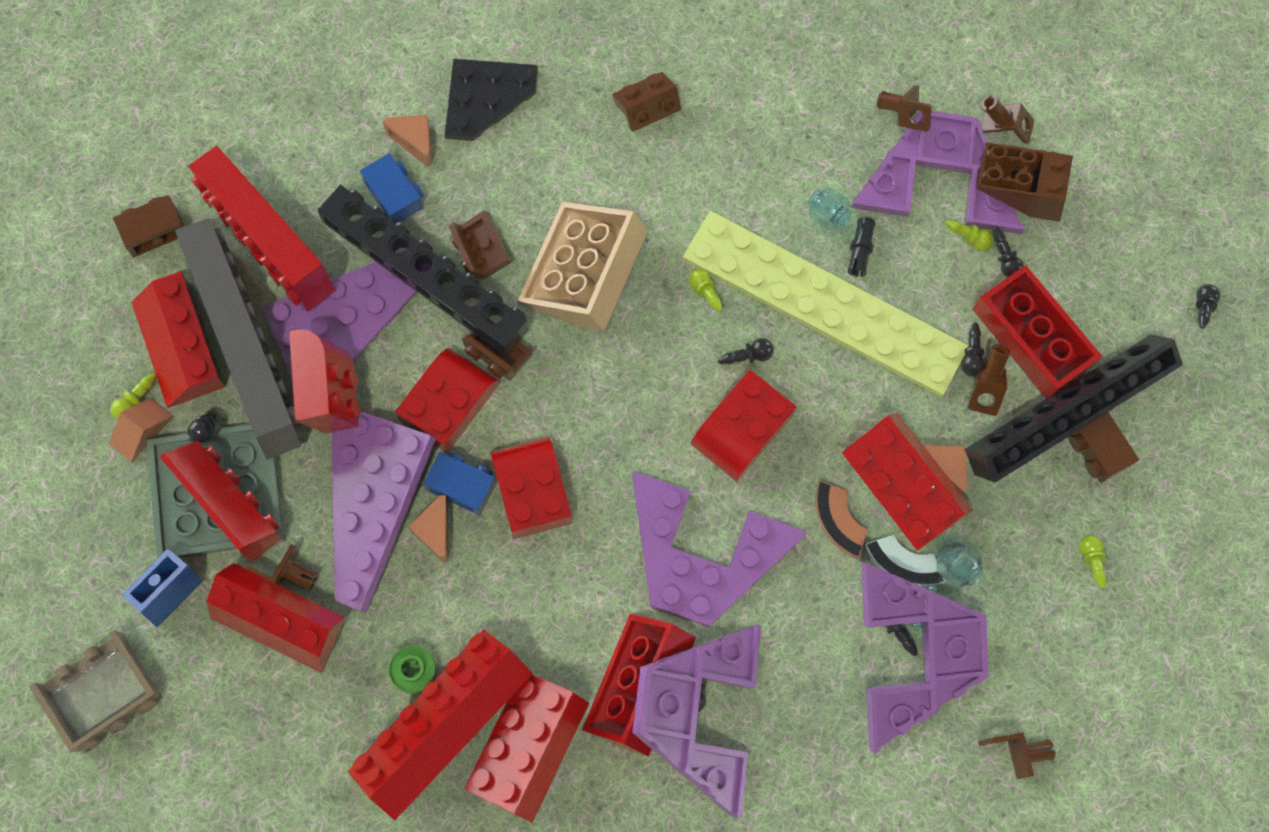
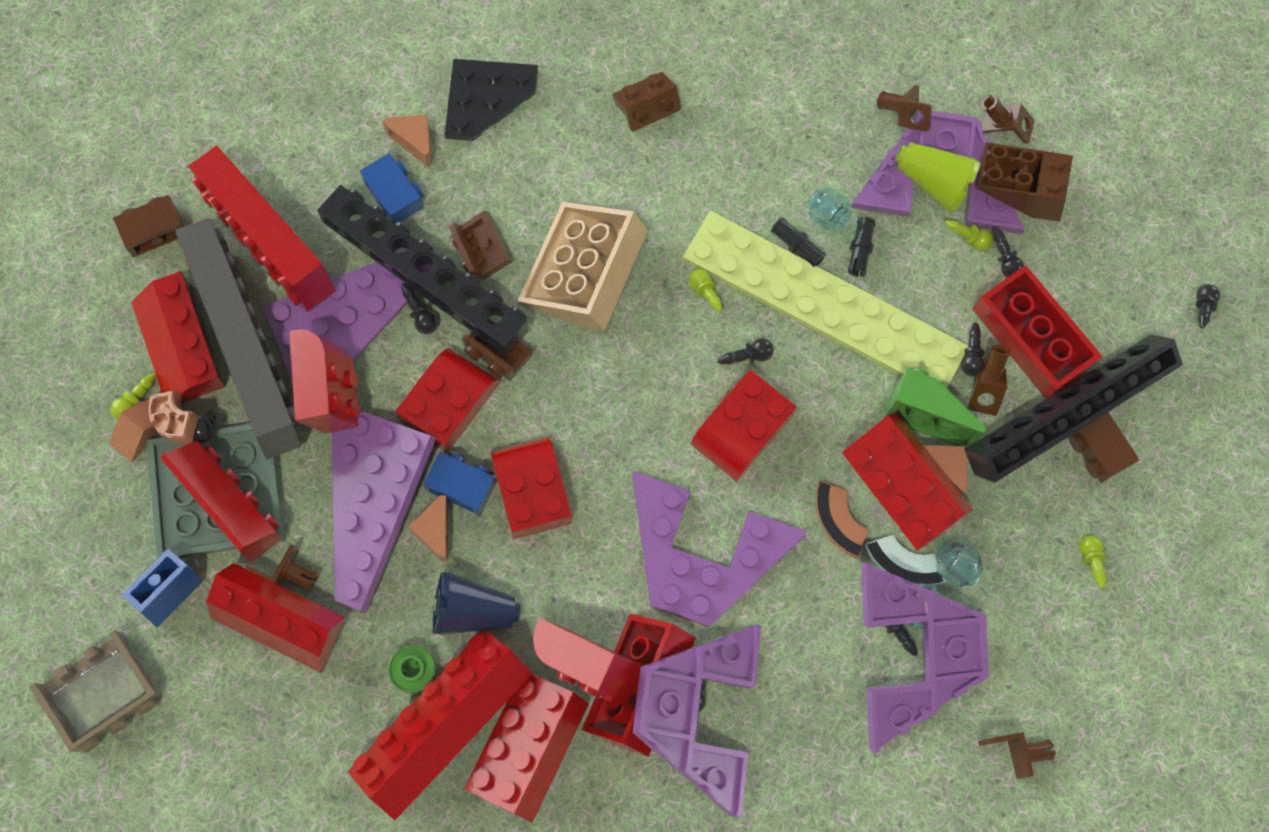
(169, 418): none -> nougat tile
(425, 321): none -> black bar
(471, 607): none -> dark blue cone
(585, 662): none -> brick
(798, 242): none -> black pin
(933, 410): none -> bright green slope
(938, 172): none -> lime cone

